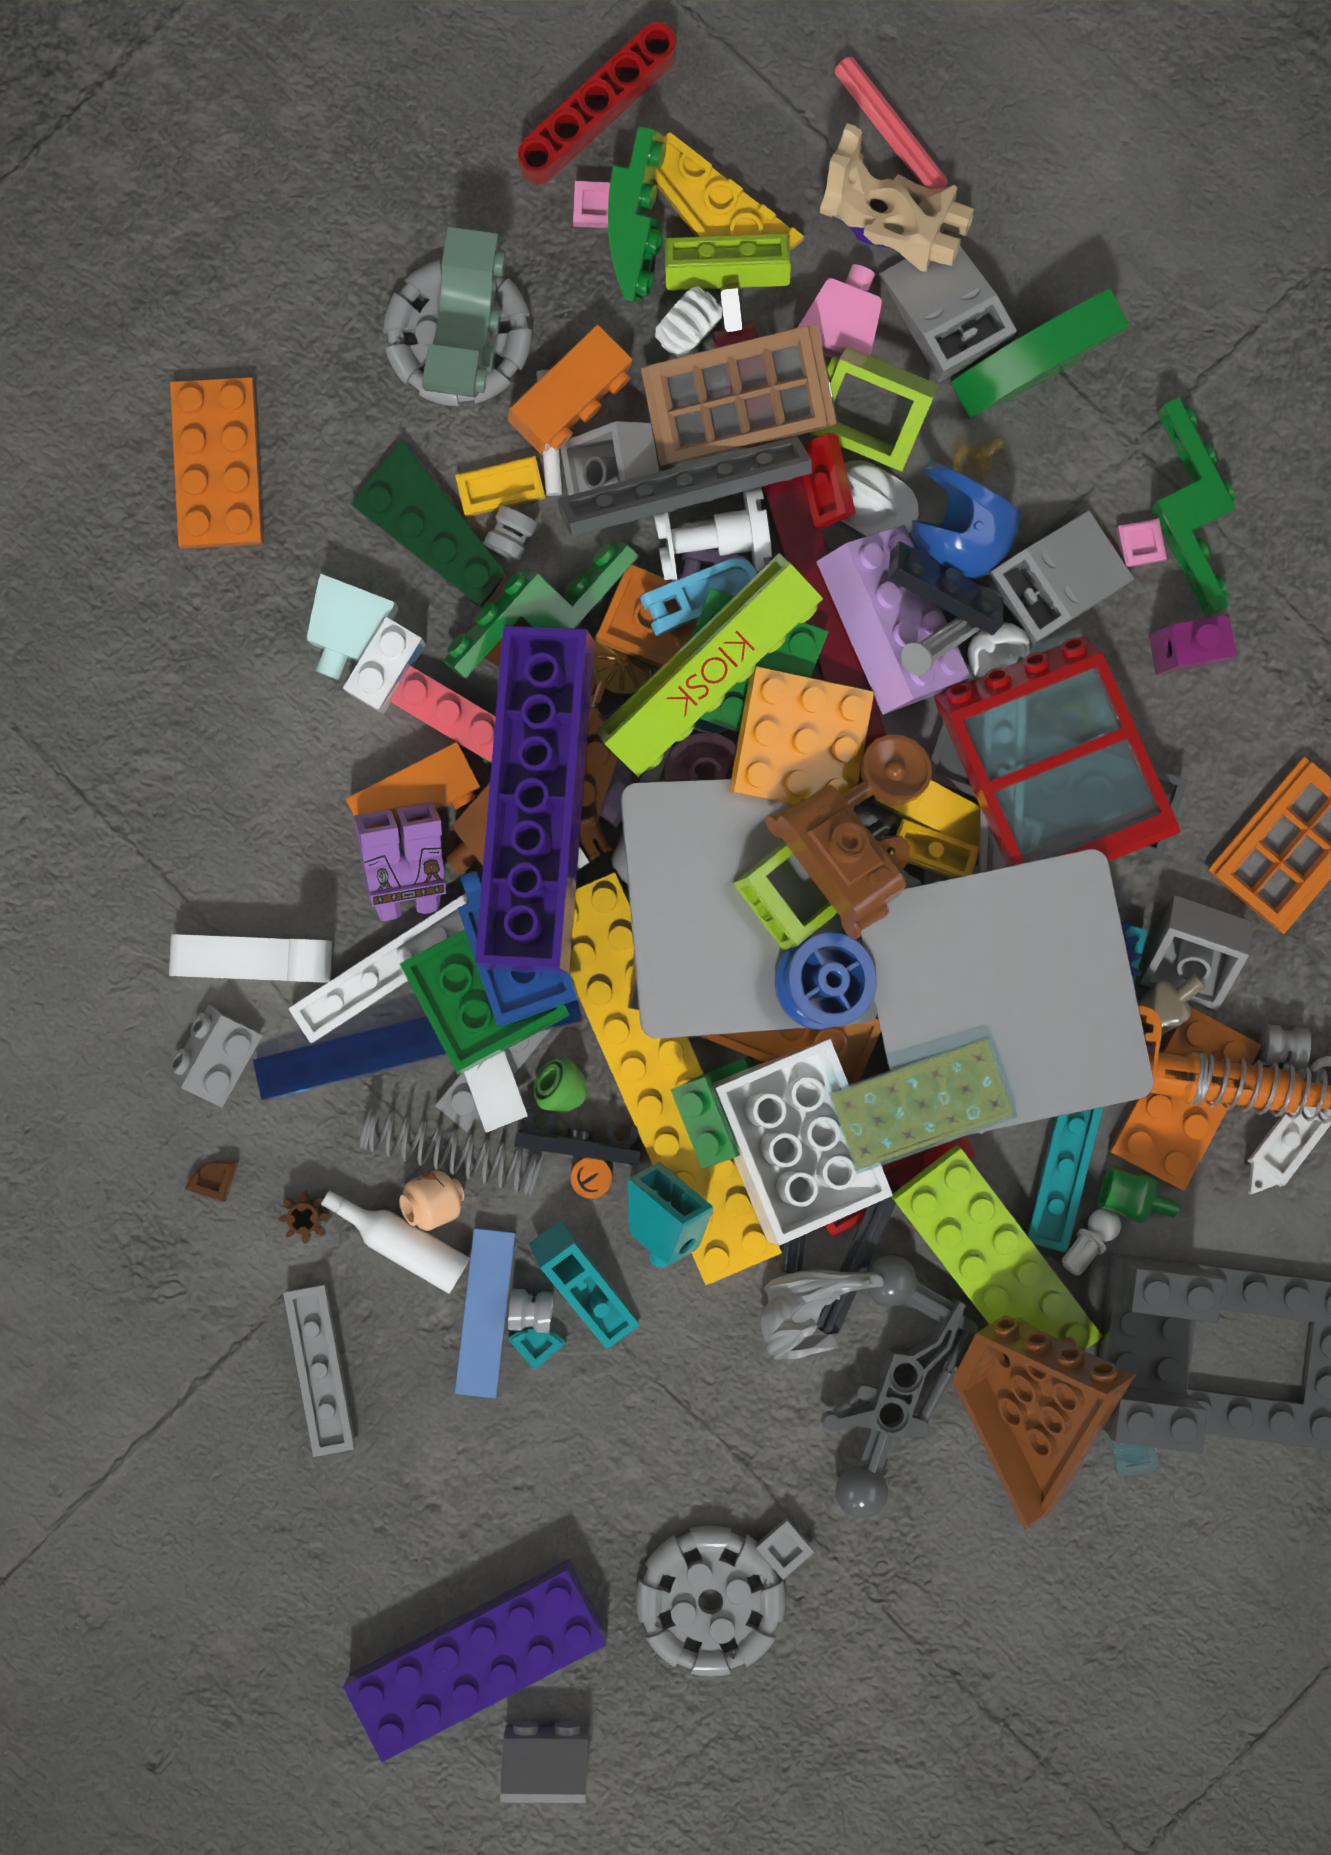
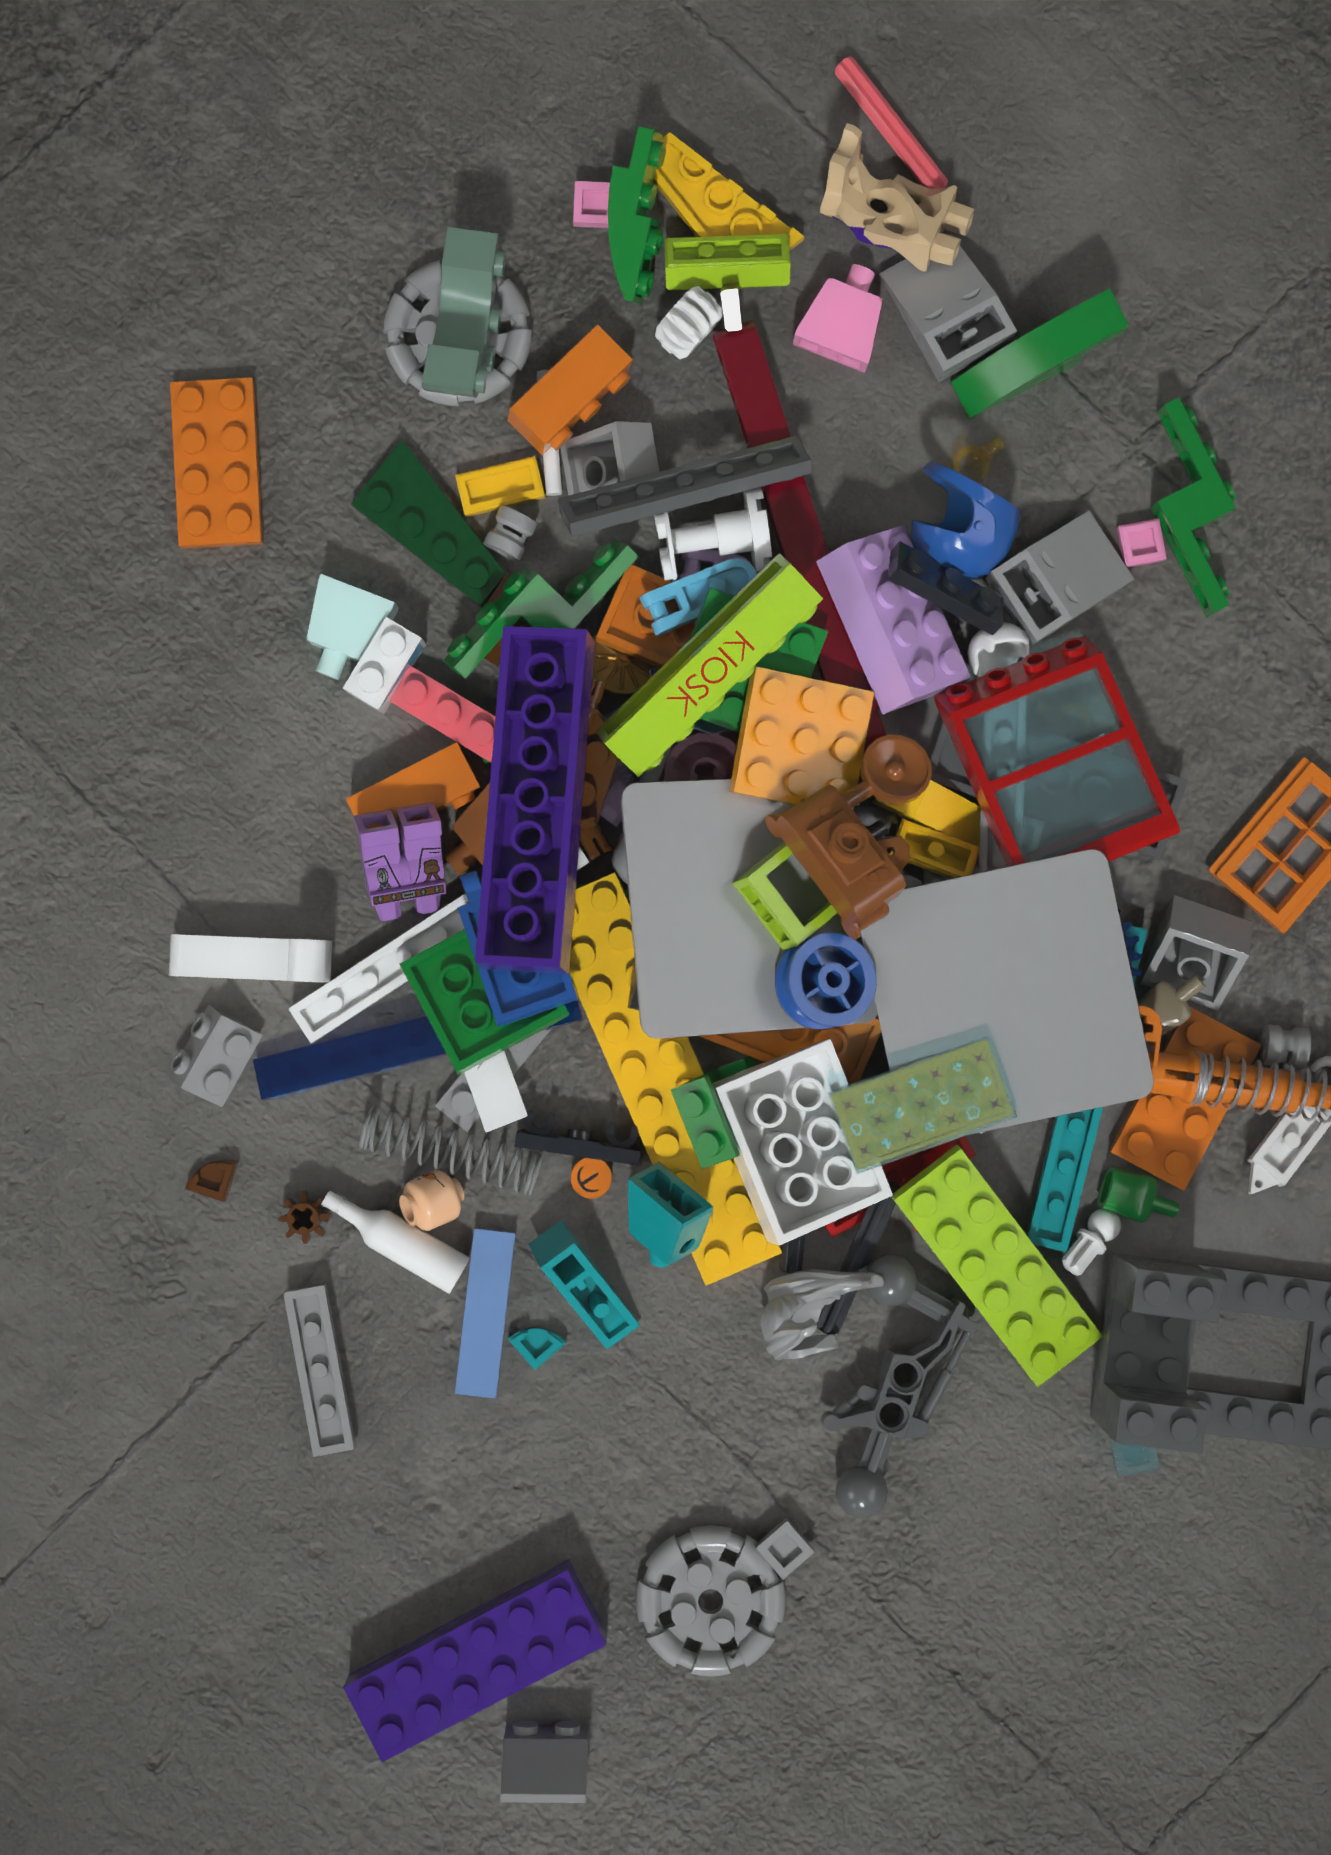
(530, 1310): light grey wheel -> none
(560, 1086): bright green cone -> none
(603, 85): red beam -> none
(739, 395): medium nougat piece -> none
(828, 483): red plate -> none
(878, 499): white piece -> none
(891, 379): lime window -> none
(919, 656): light grey axle -> none
(1036, 1410): dark orange piece -> none
(1193, 645): magenta torso -> none

